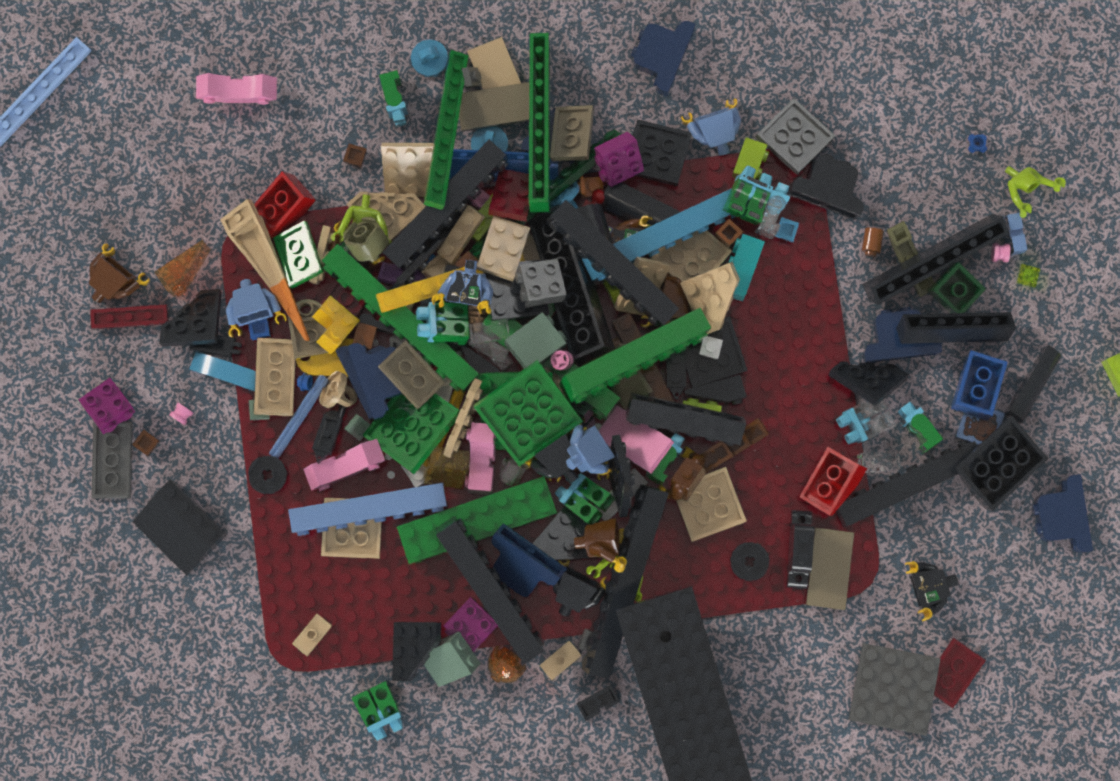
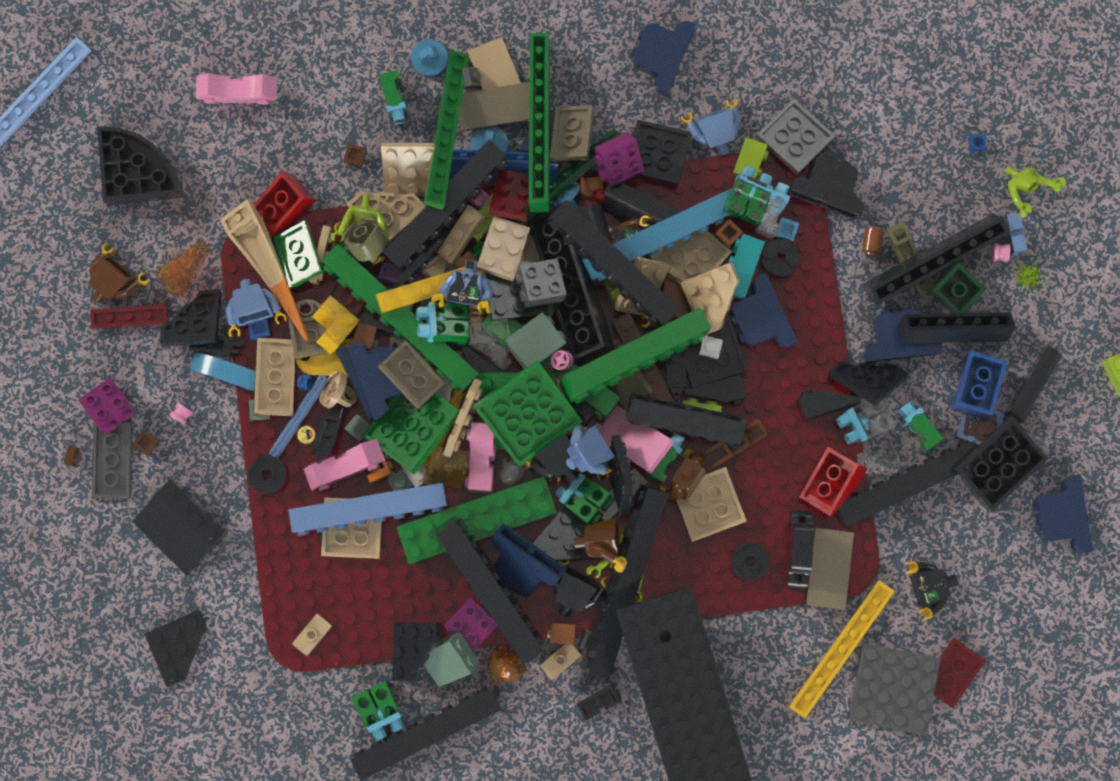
(72, 456): none -> reddish brown plate
(134, 169): none -> black brick
(176, 646): none -> black plate
(306, 435): none -> tile
(380, 474): none -> orange bracket
(400, 481): none -> sand green plate
(426, 734): none -> black brick
(561, 633): none -> dark orange brick
(762, 317): none -> dark blue brick
(775, 267): none -> black plate
(821, 403): none -> black slope
(841, 649): none -> yellow plate

